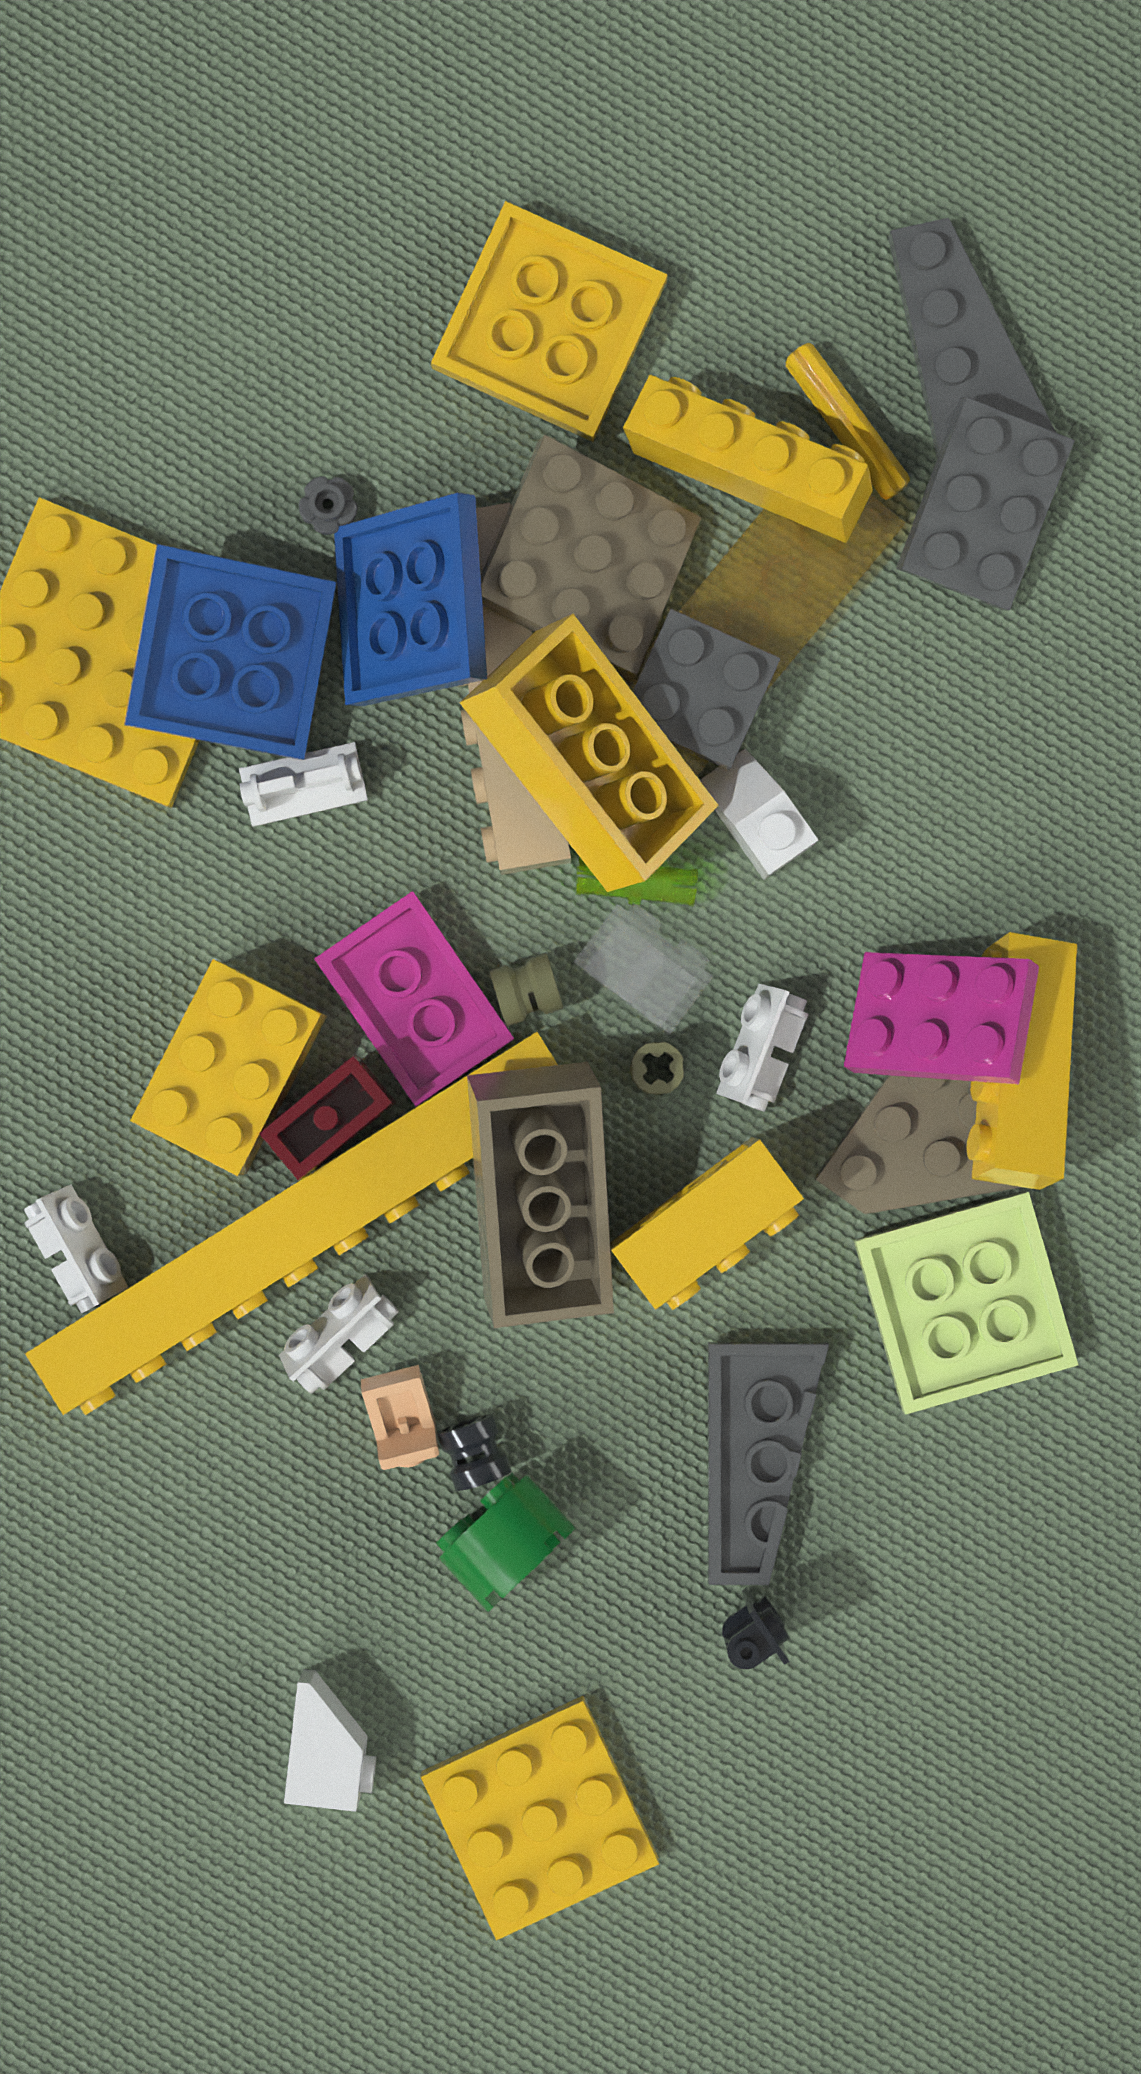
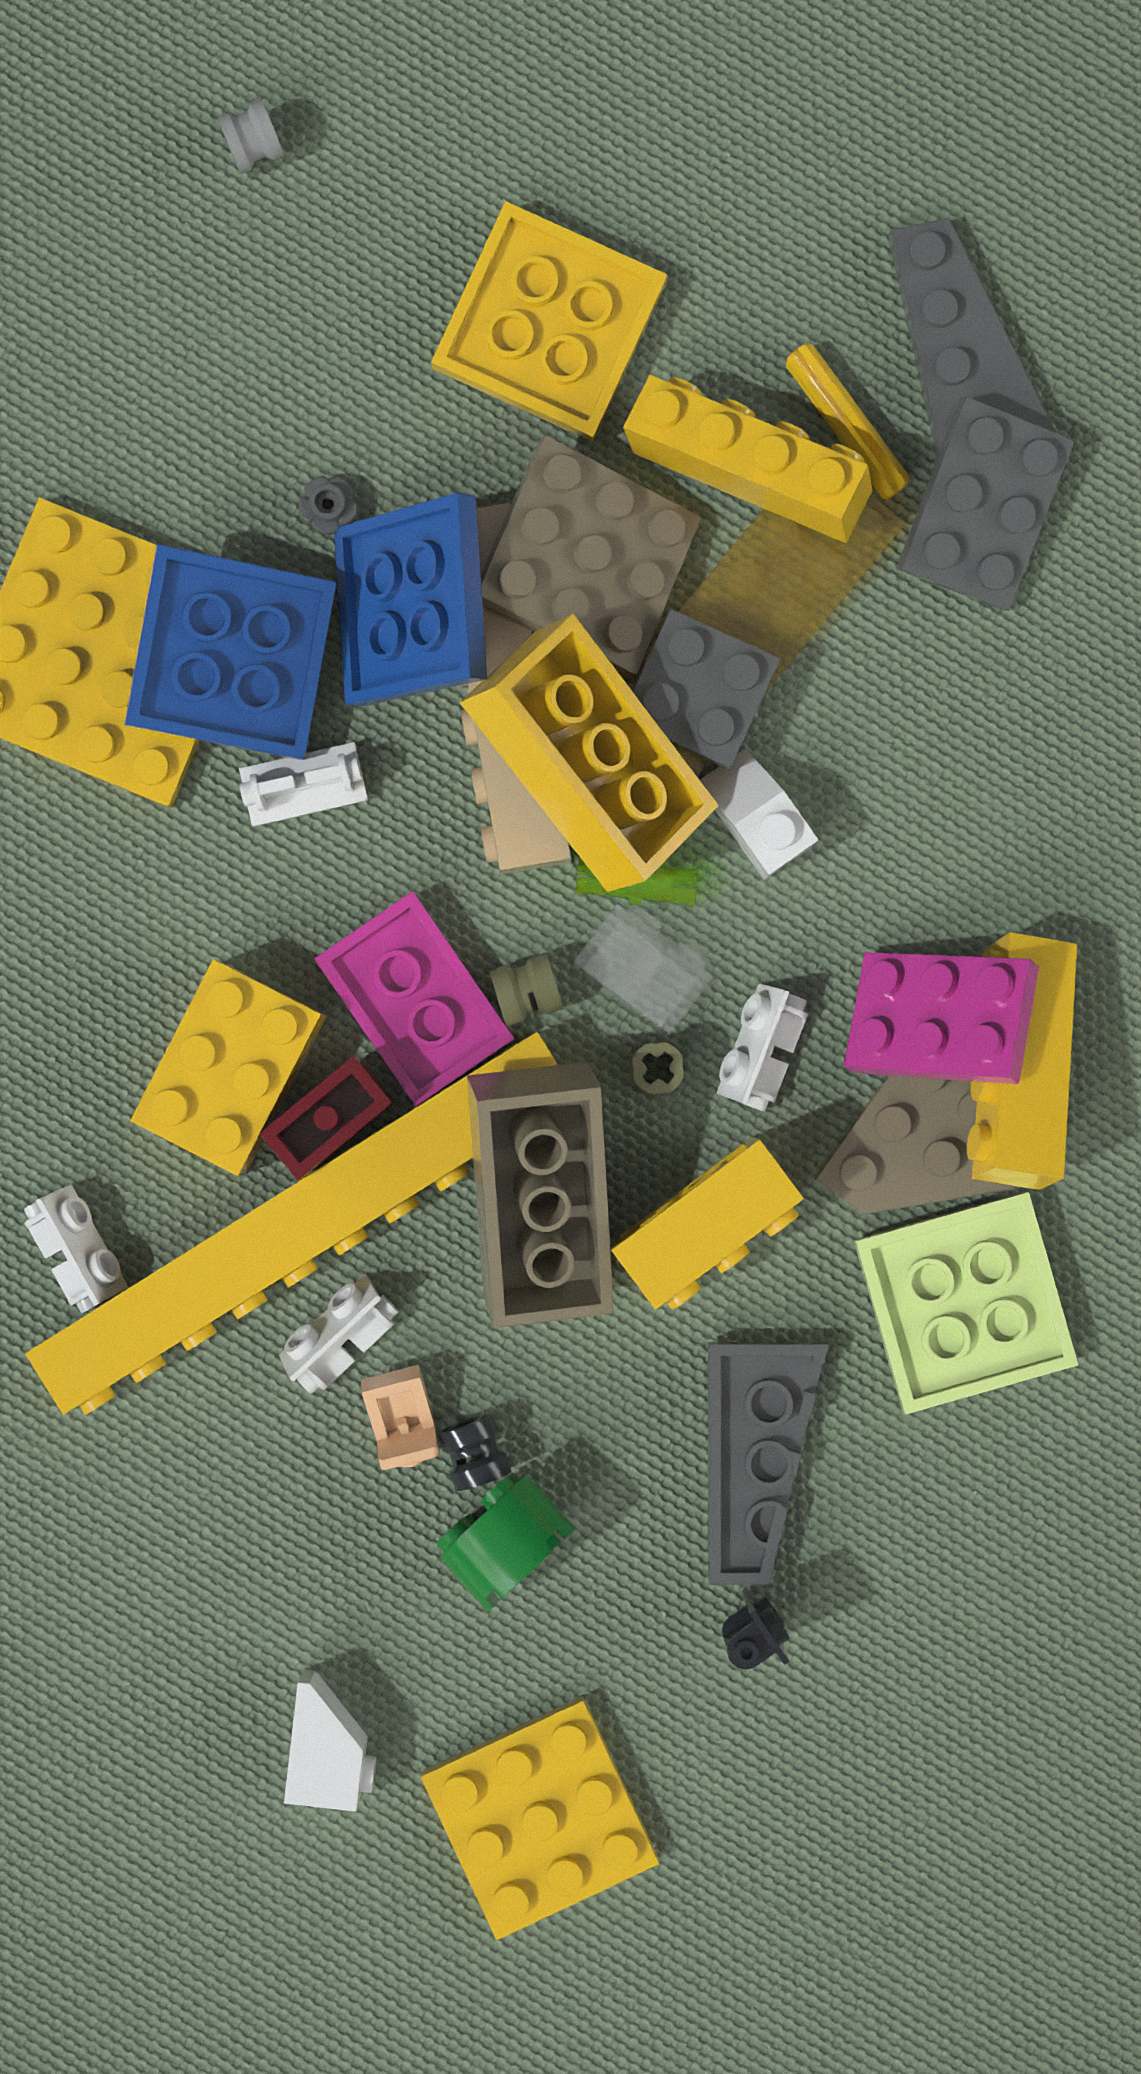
(250, 136): none -> light grey wheel

